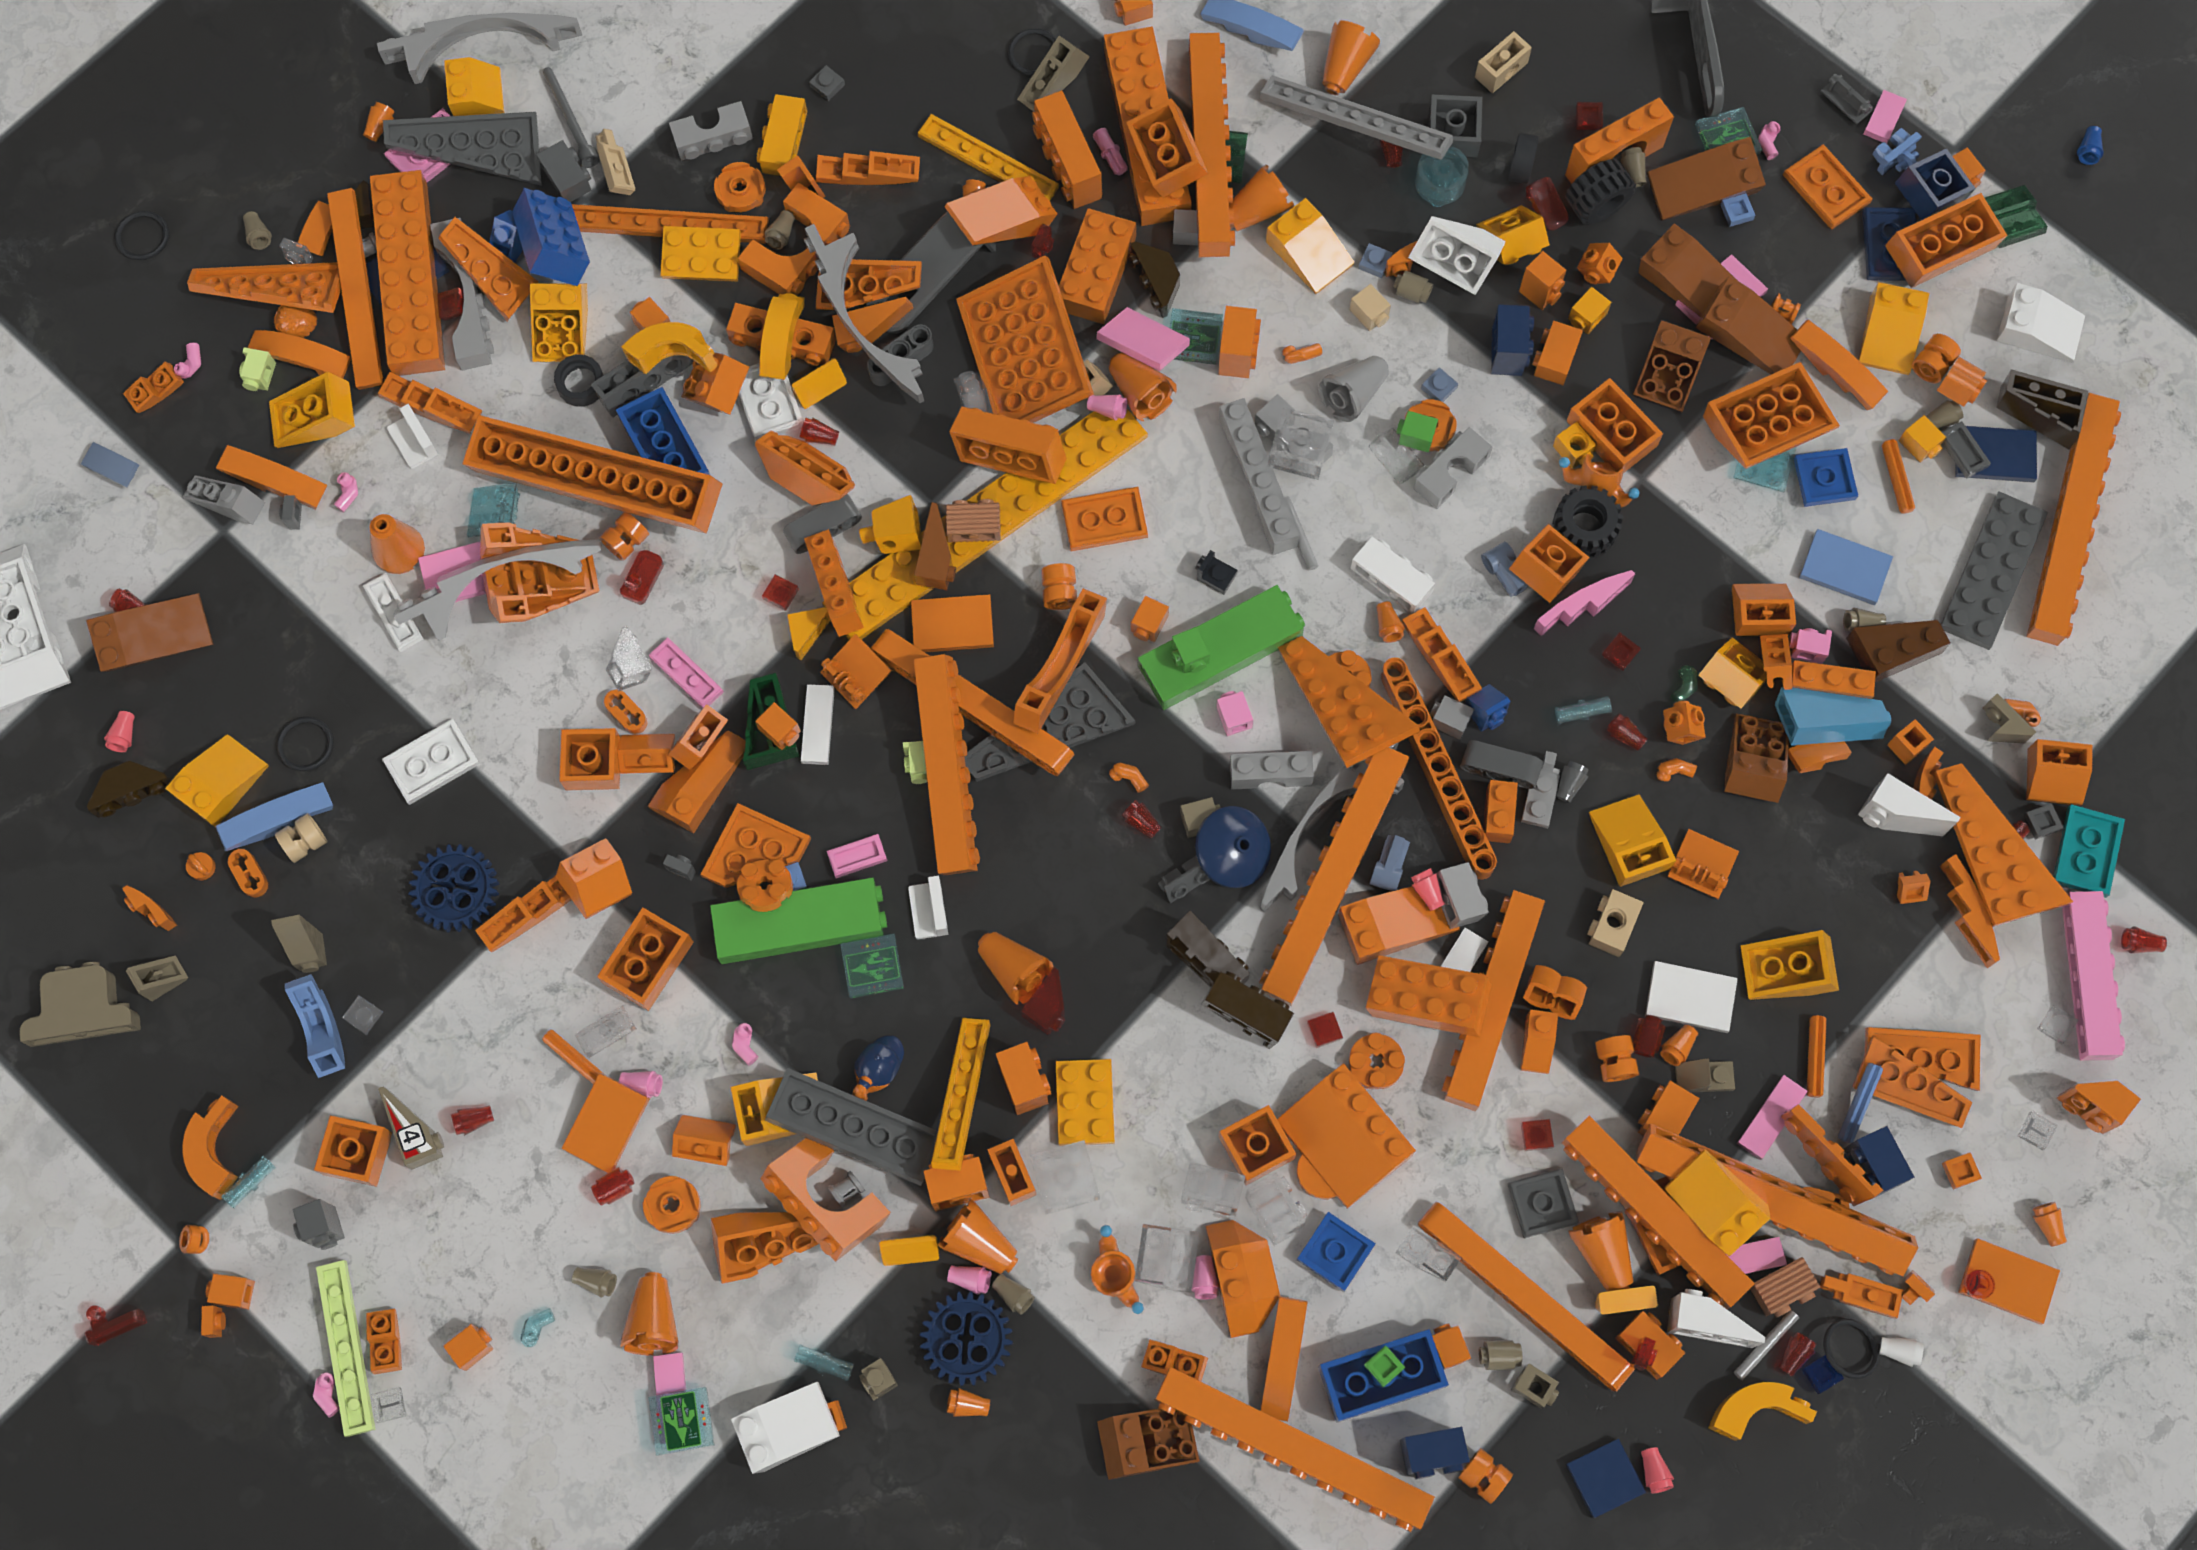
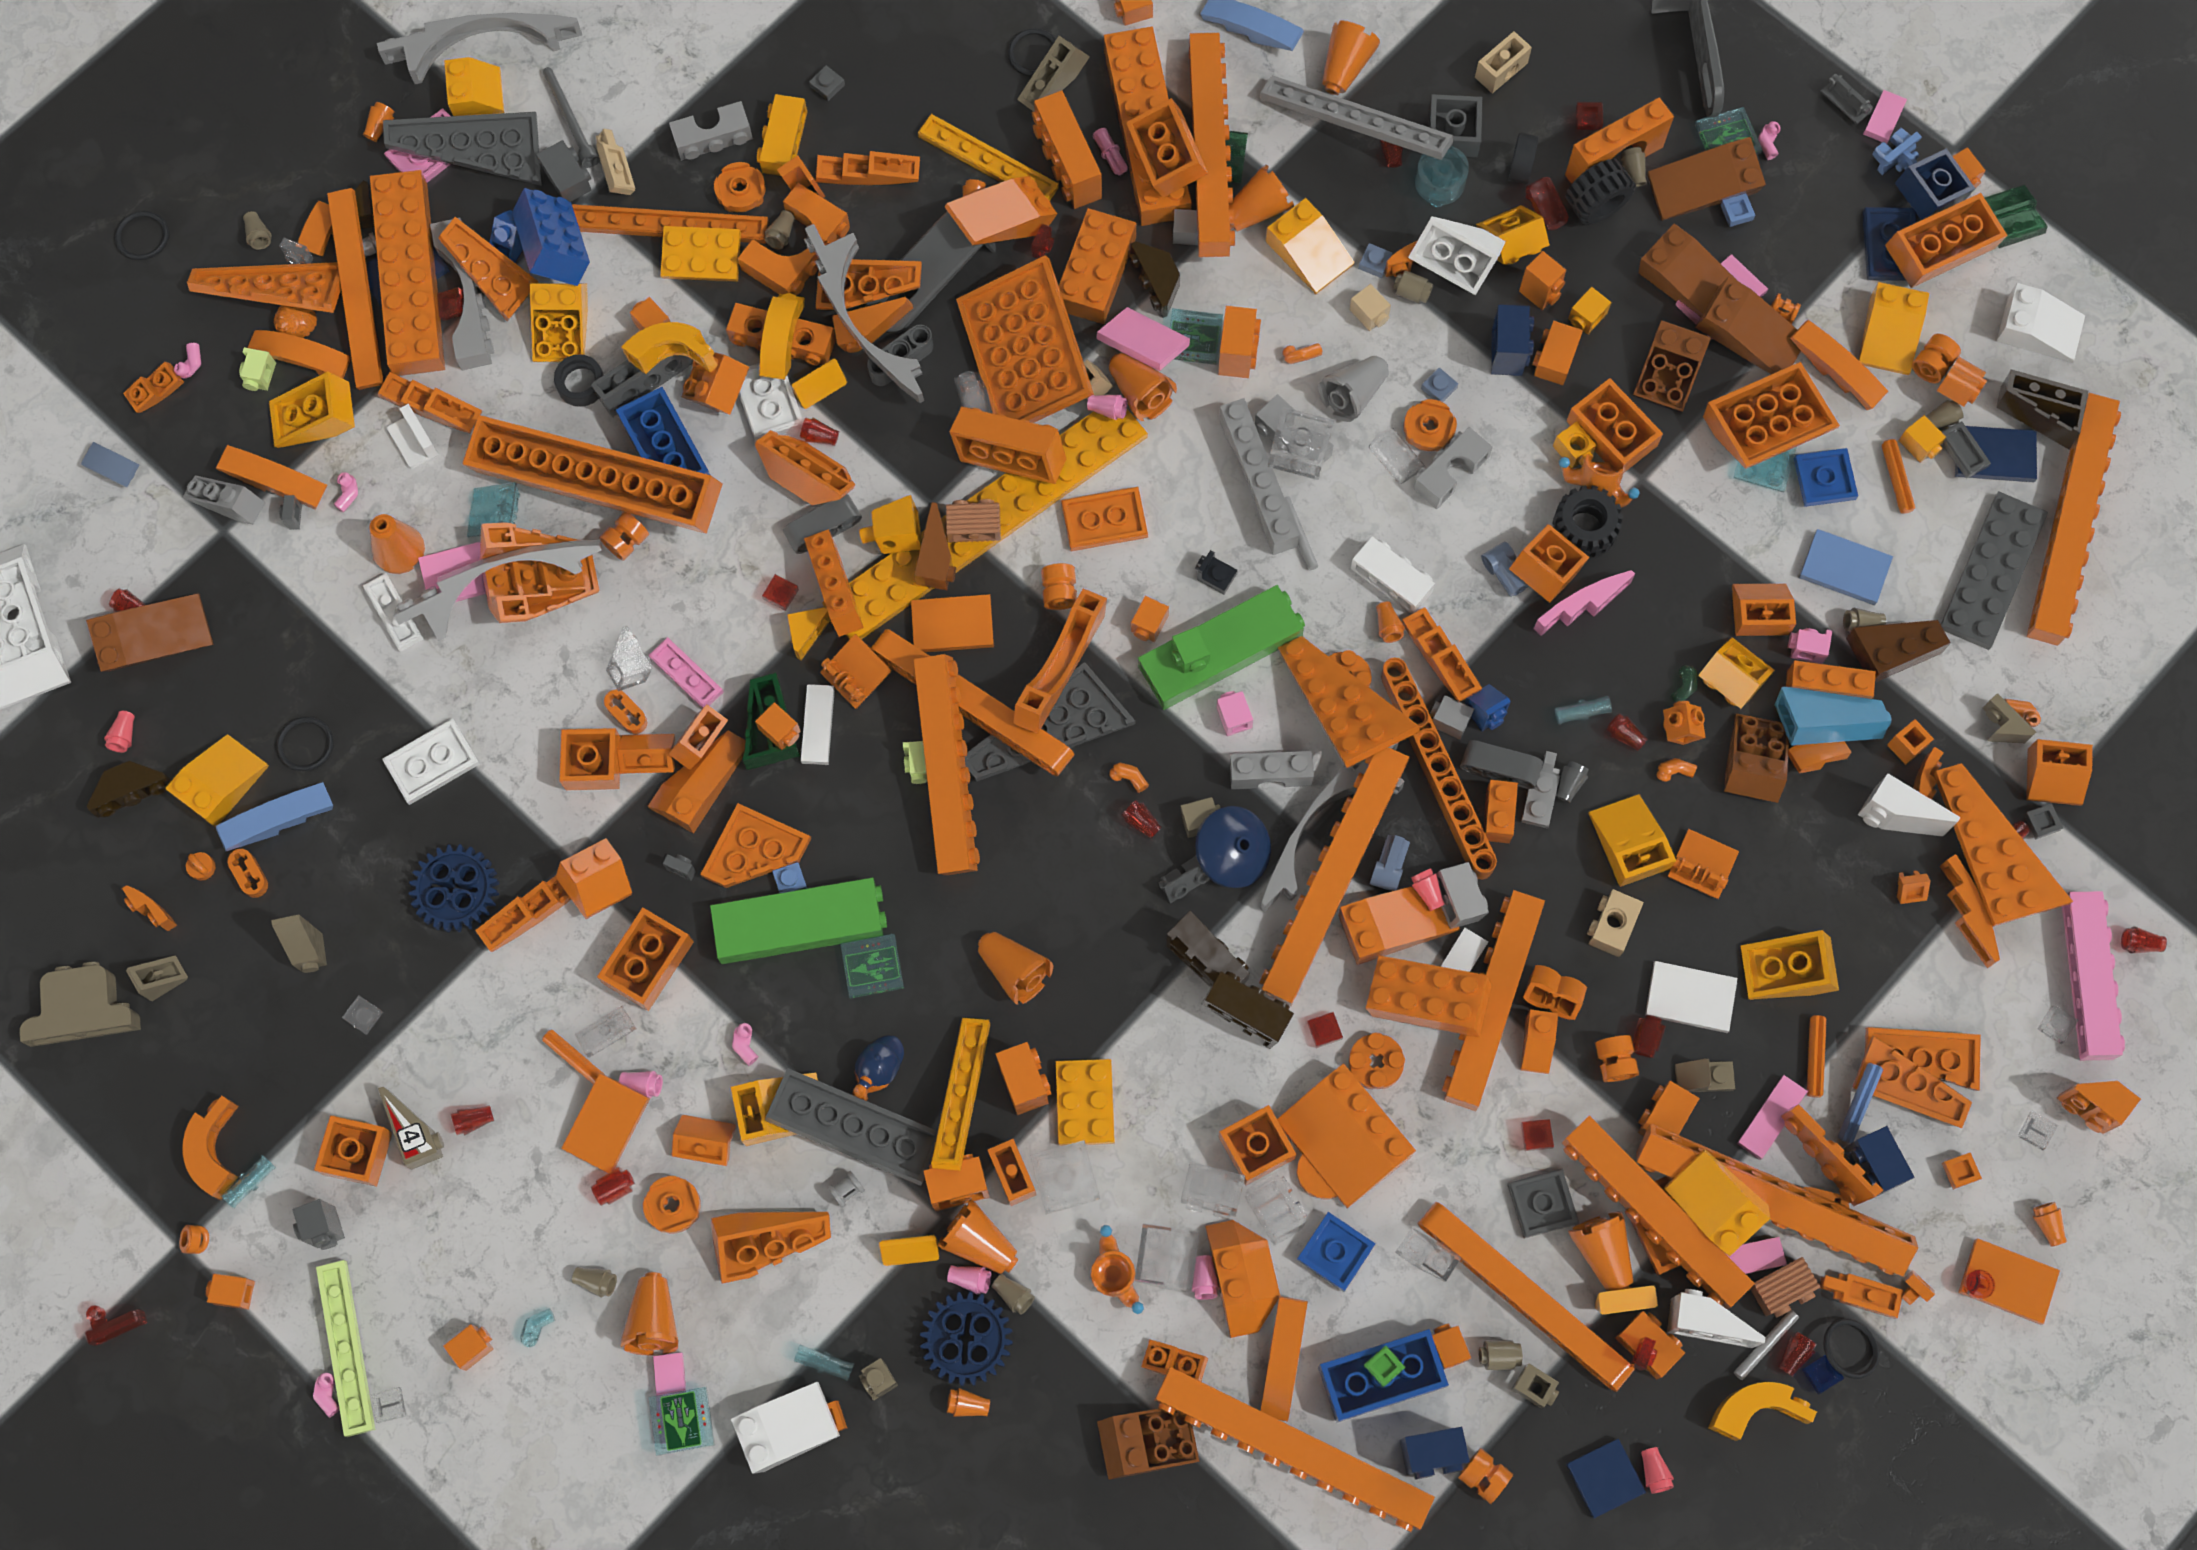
(212, 1321): orange plate -> none
(300, 838): tan wheel -> none
(319, 1025): medium blue arch -> none
(384, 1341): orange slope -> none
(642, 577): clear red piece -> none
(764, 871): orange plate -> none
(832, 1230): orange arch -> none
(857, 856): bright pink tile -> none
(928, 909): white panel -> none
(1046, 1005): clear red slope -> none
(1417, 431): bright green brick -> none
(1599, 263): orange brick -> none
(1621, 651): clear red plate -> none
(1679, 1045): orange cone -> none
(1777, 659): orange hinge -> none
(1827, 186): orange tile -> none
(1903, 1350): white cone -> none
(2088, 850): teal plate -> none
(2091, 147): blue cone -> none

